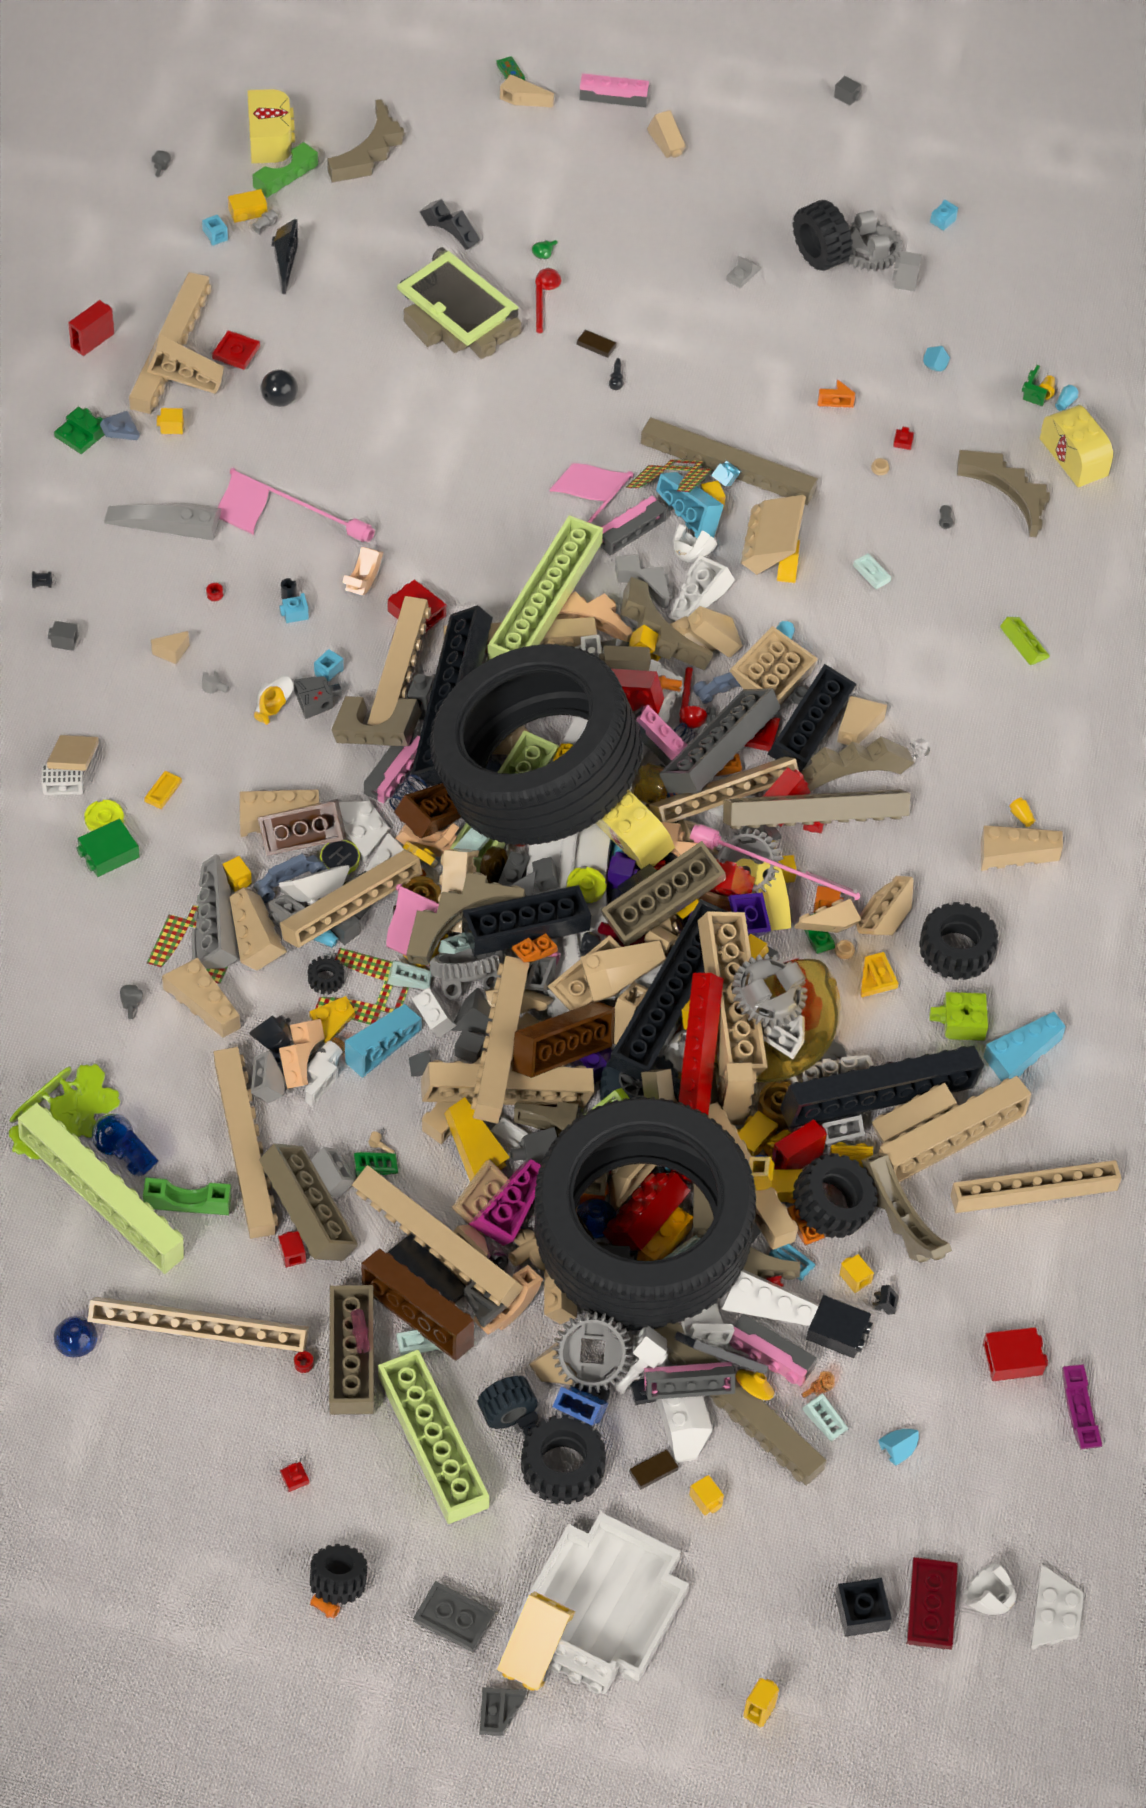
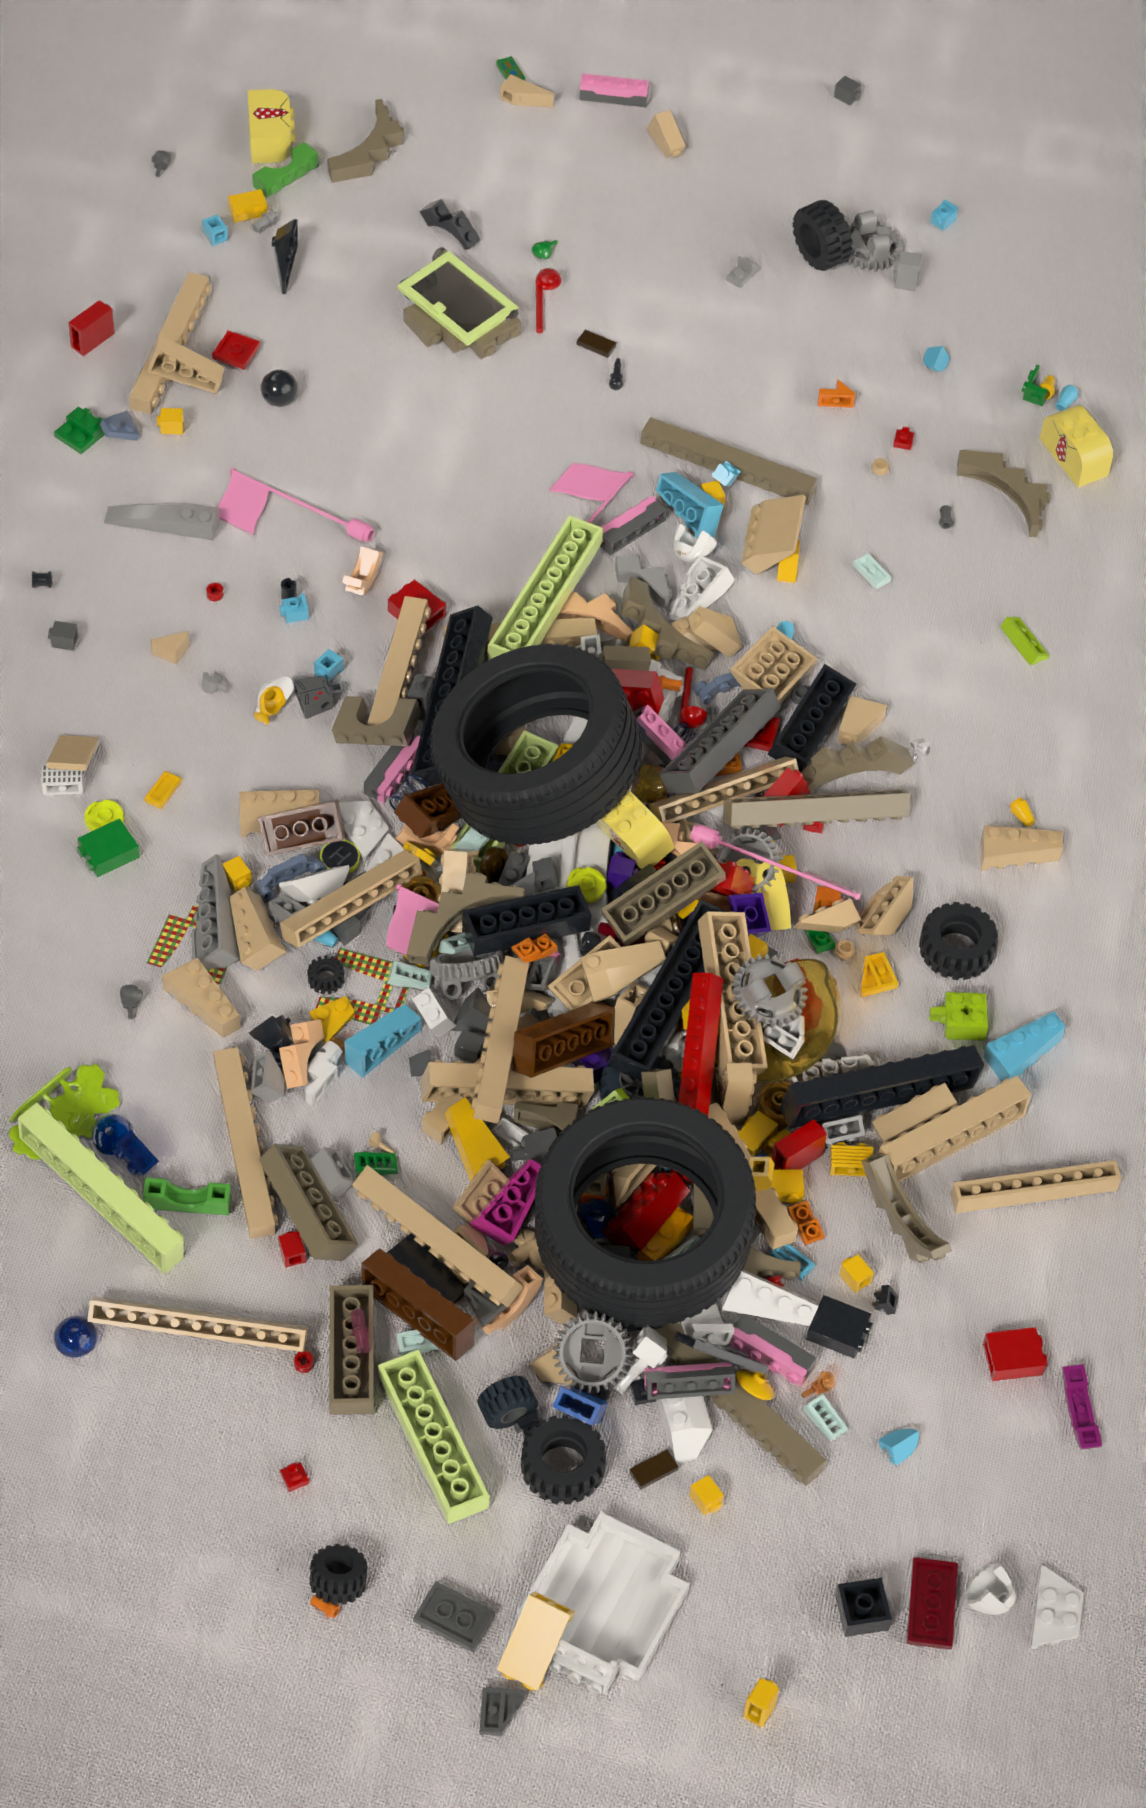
(688, 483): piece -> none
(819, 1210): black tyre -> none

